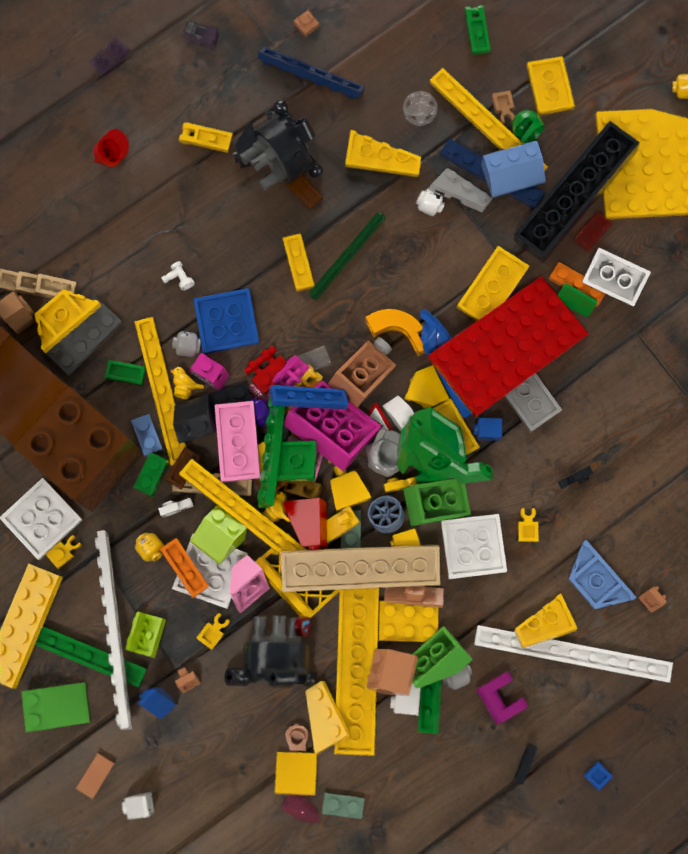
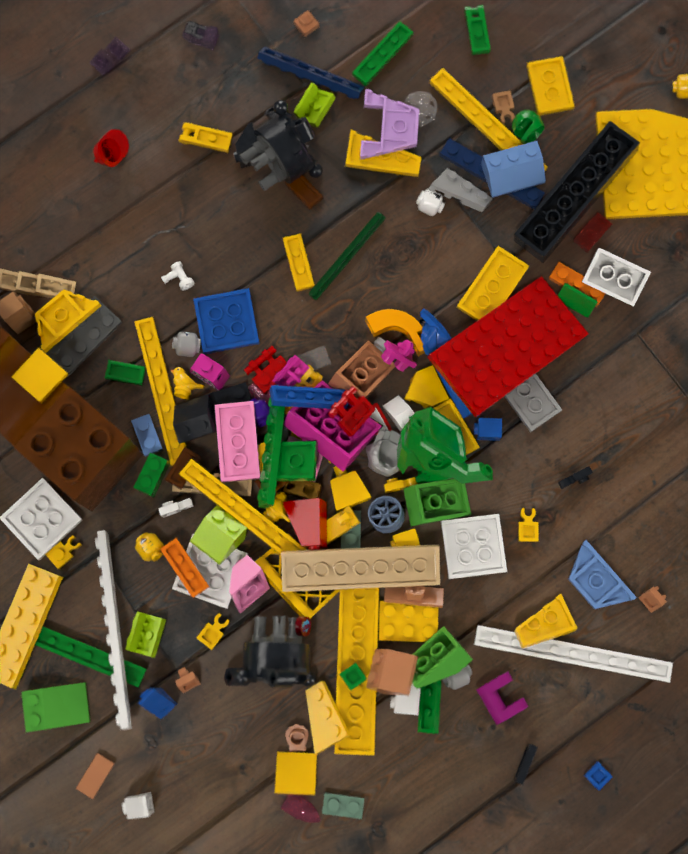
(40, 375): none -> yellow tile
(314, 105): none -> lime bracket
(353, 676): none -> green plate
(356, 415): none -> red plate
(382, 53): none -> green plate
(398, 126): none -> lavender wing
(402, 352): none -> dark pink hips

